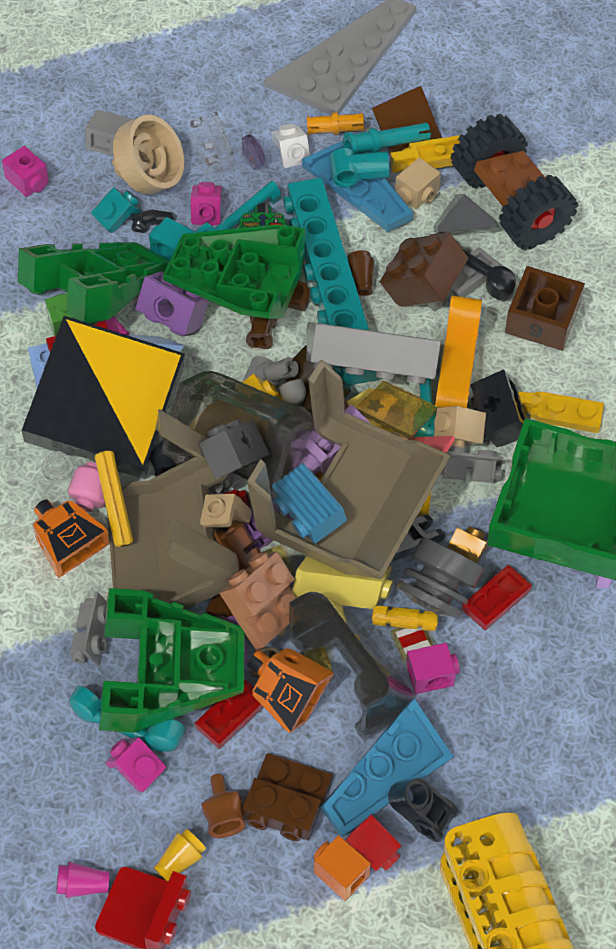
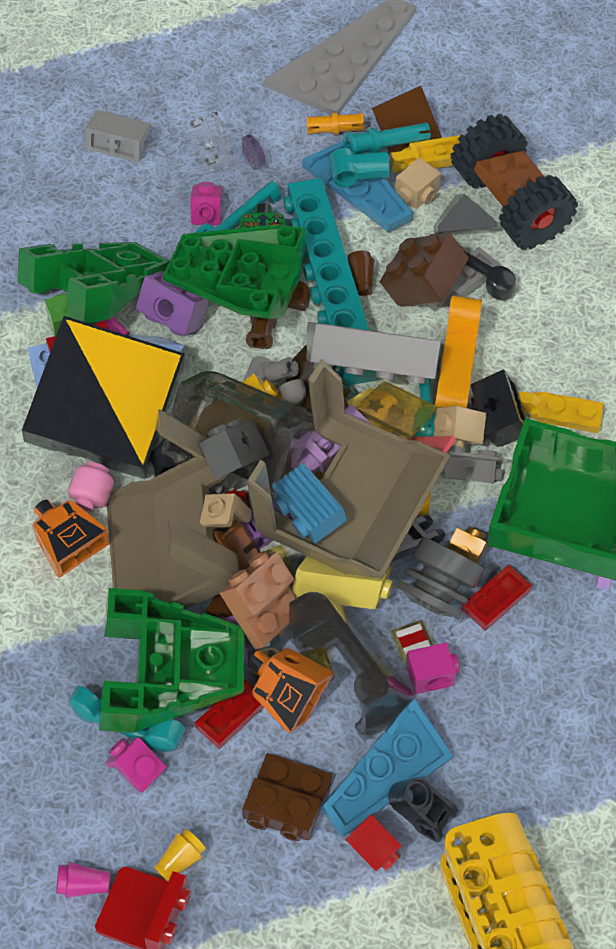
(25, 171): dark pink brick -> none
(92, 642): light grey hinge -> none
(114, 498): yellow axle -> none
(115, 209): teal bracket -> none
(139, 146): tan piece -> none
(151, 216): black arm -> none
(166, 237): teal brick -> none
(223, 810): dark orange piece -> none
(292, 144): white bracket -> none
(341, 867): orange brick -> none
(404, 618): yellow axle -> none
(544, 308): reddish brown brick -> none

